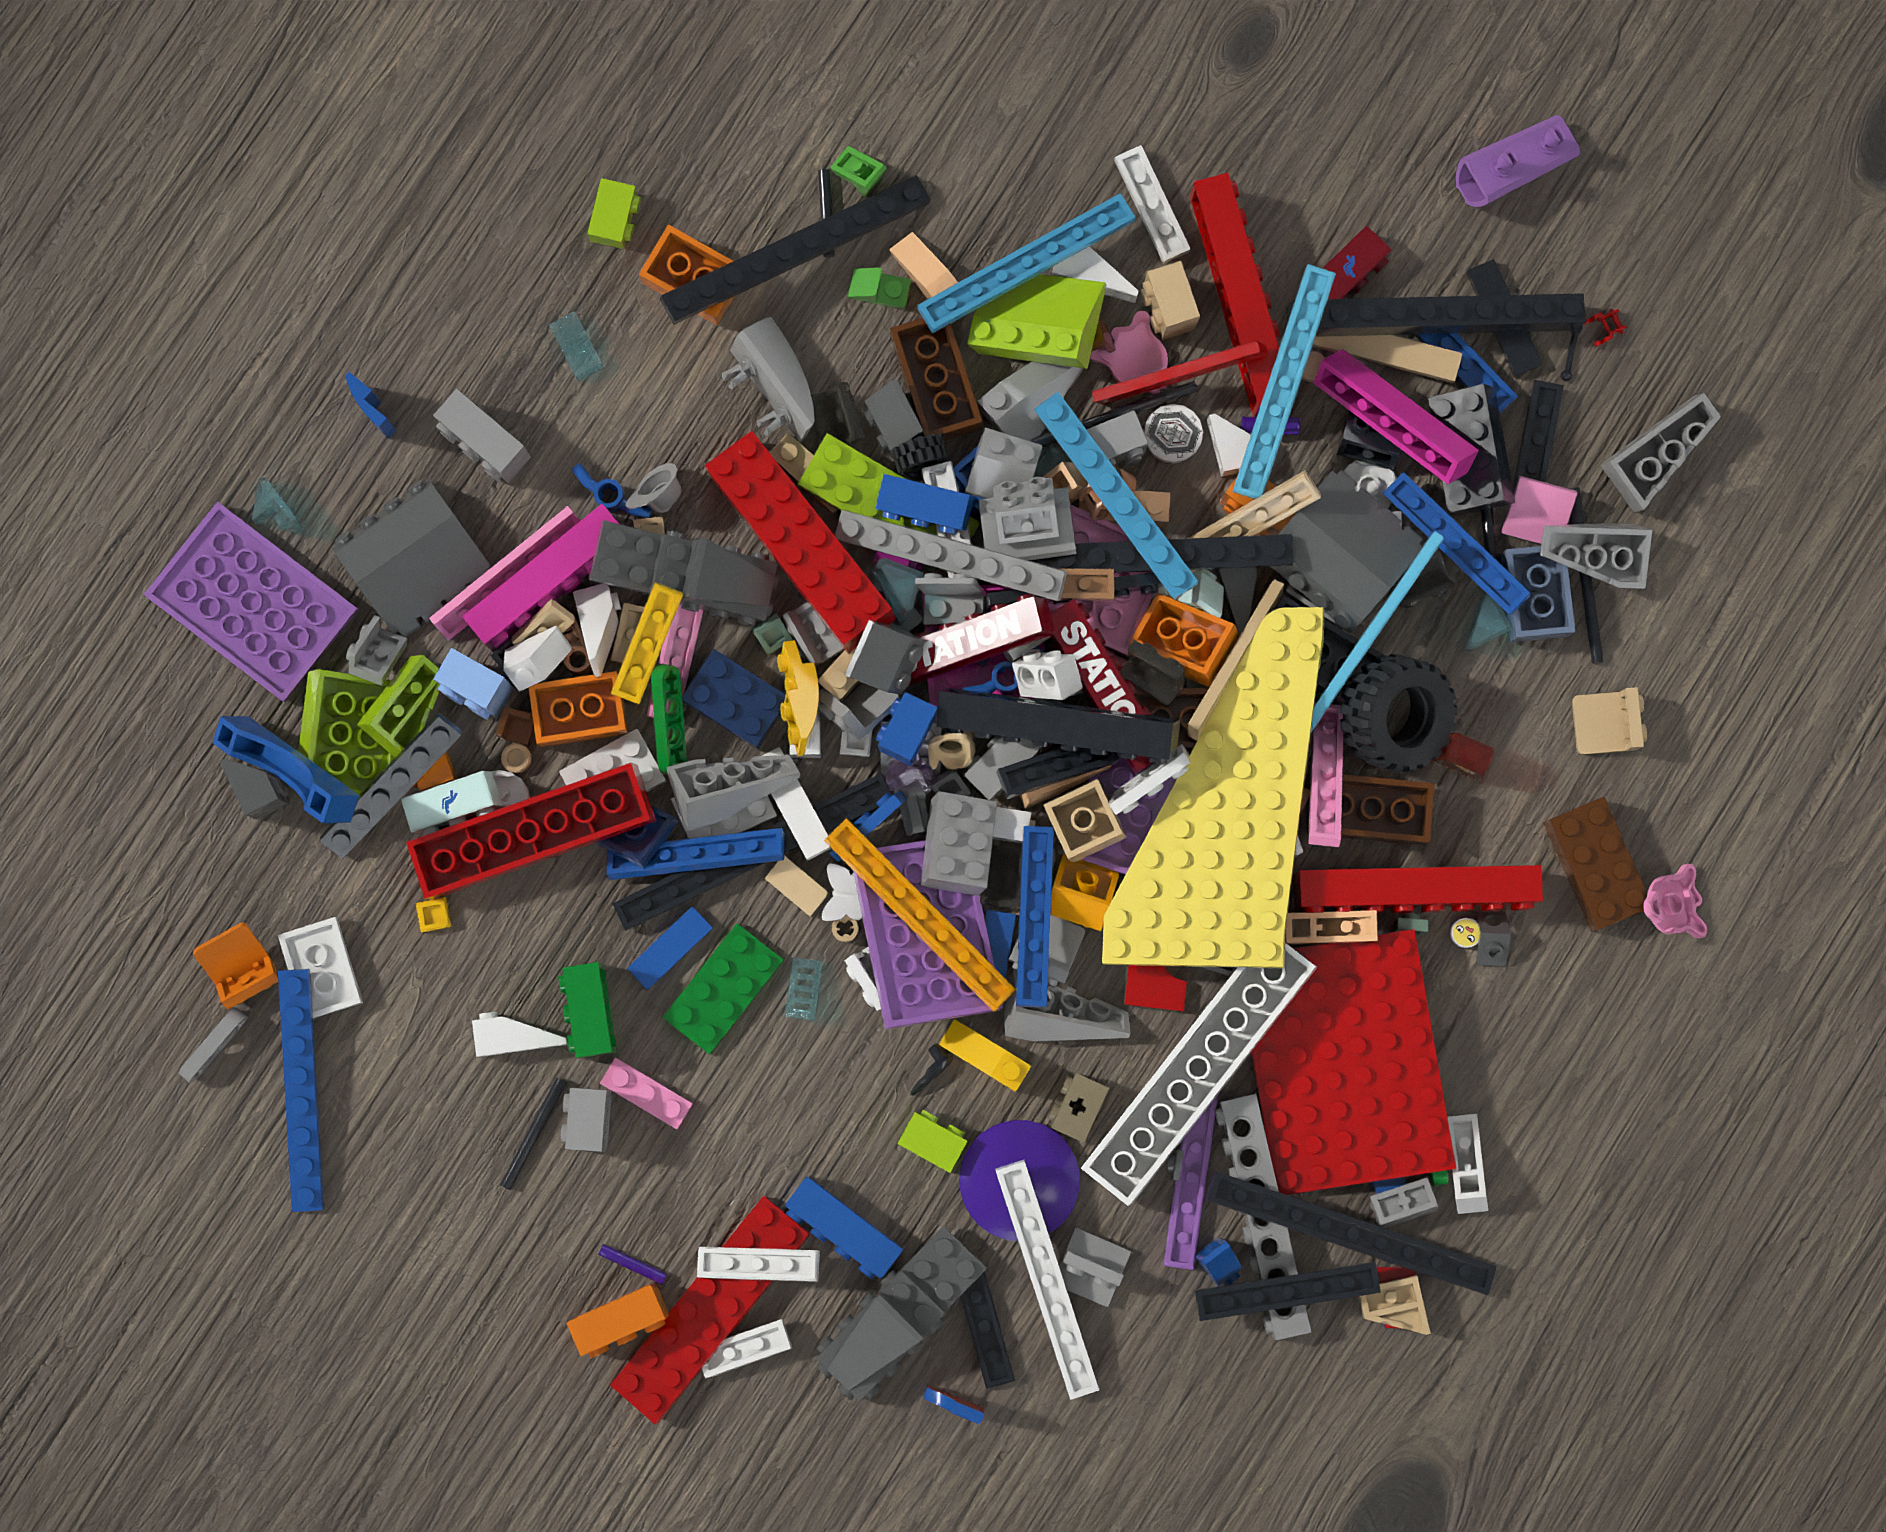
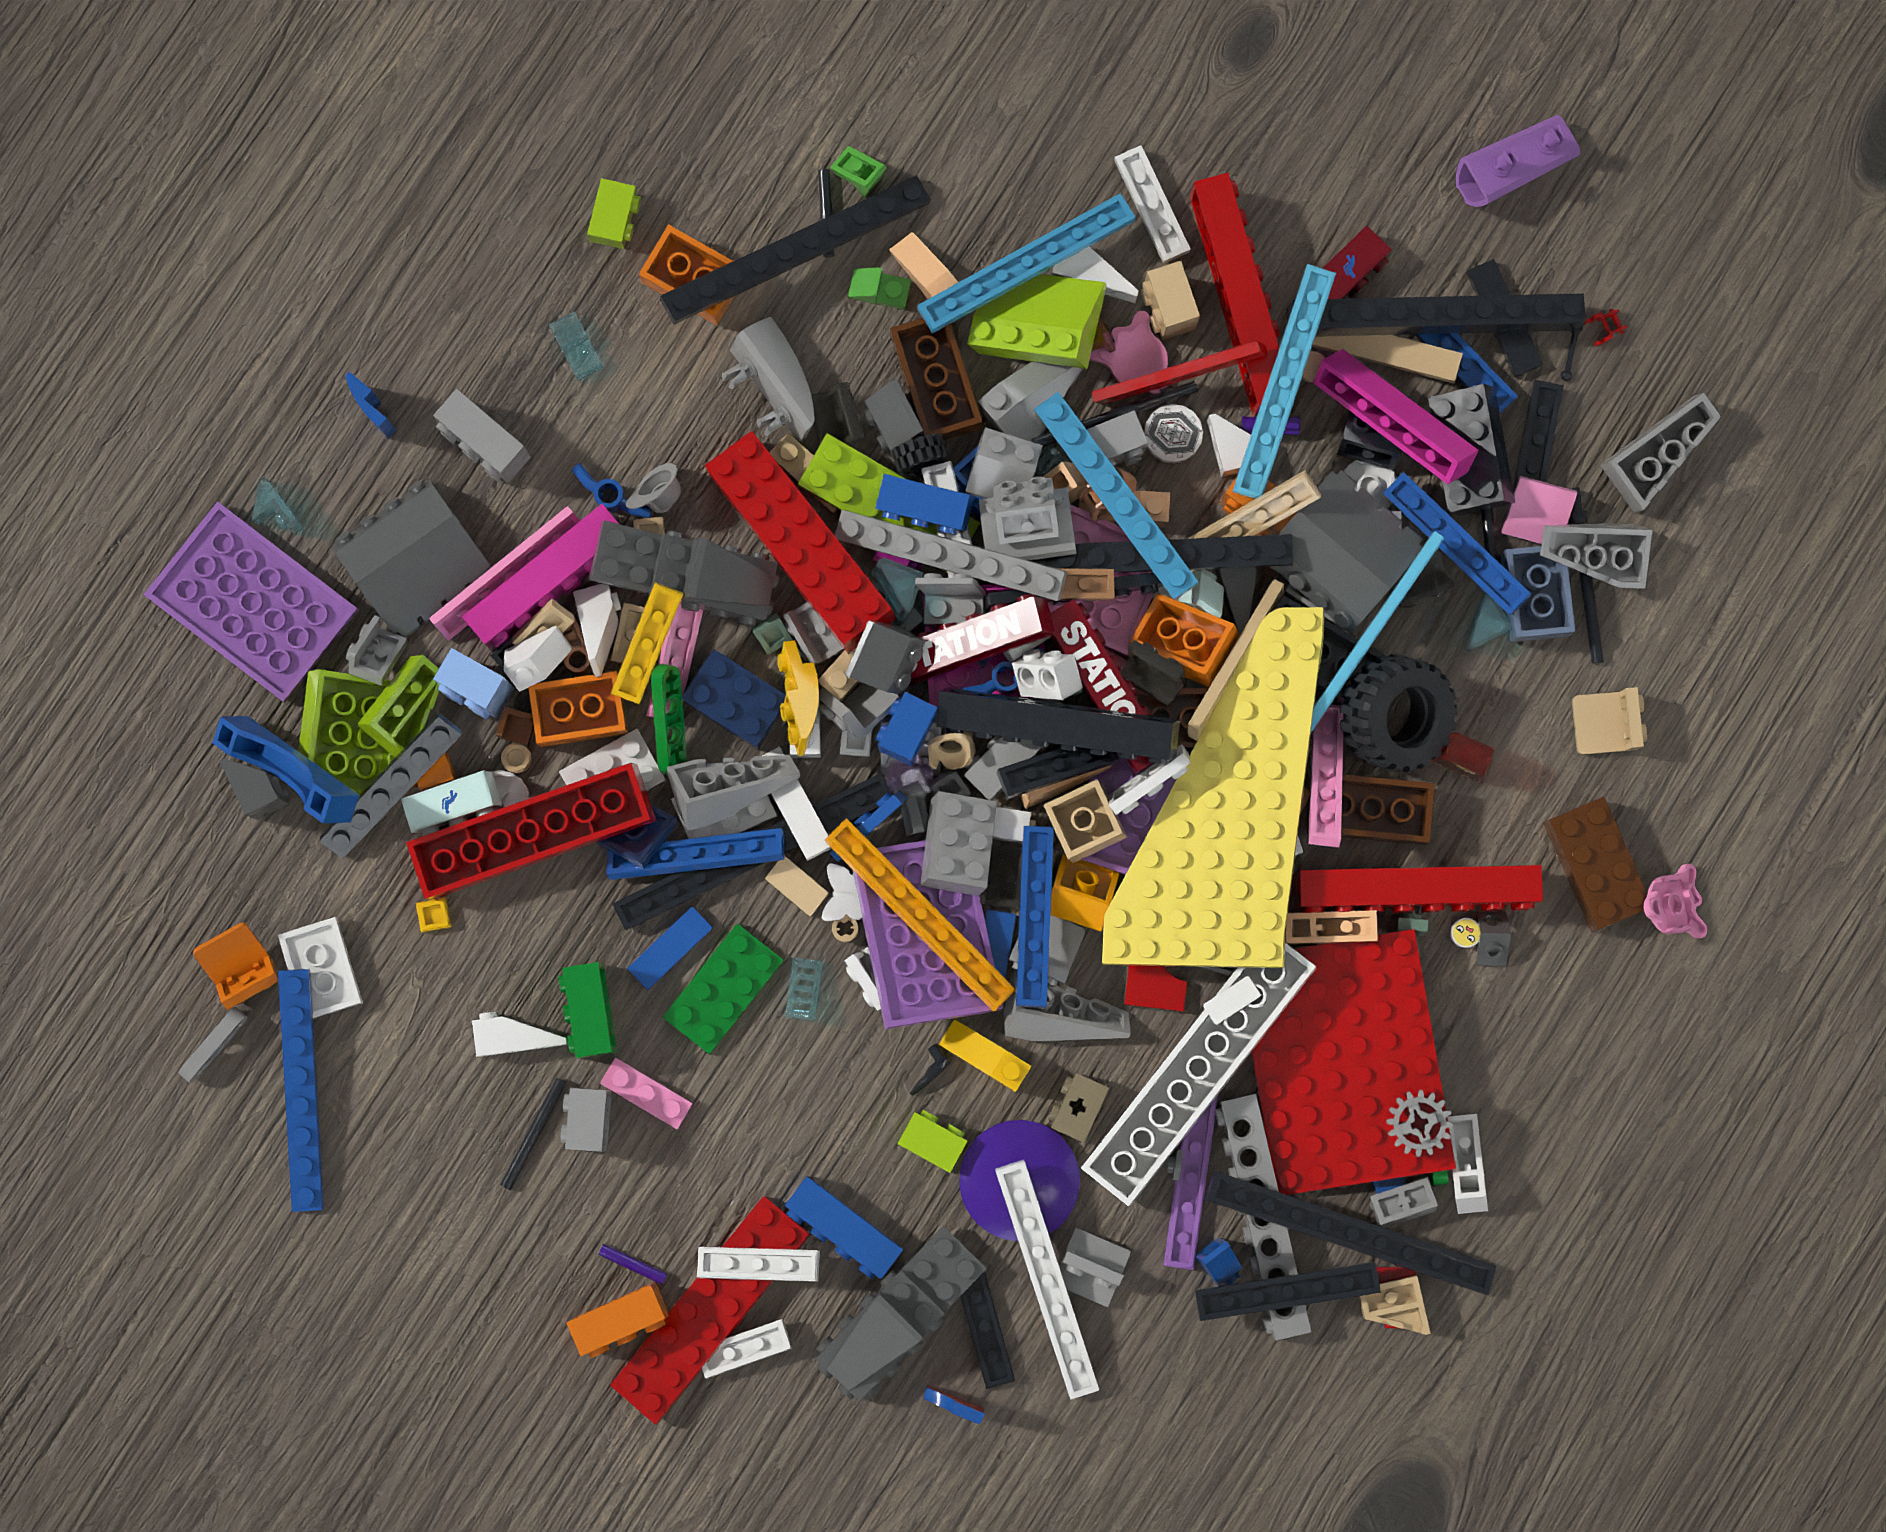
(1232, 1000): none -> white sticker
(1406, 1127): none -> light grey gear

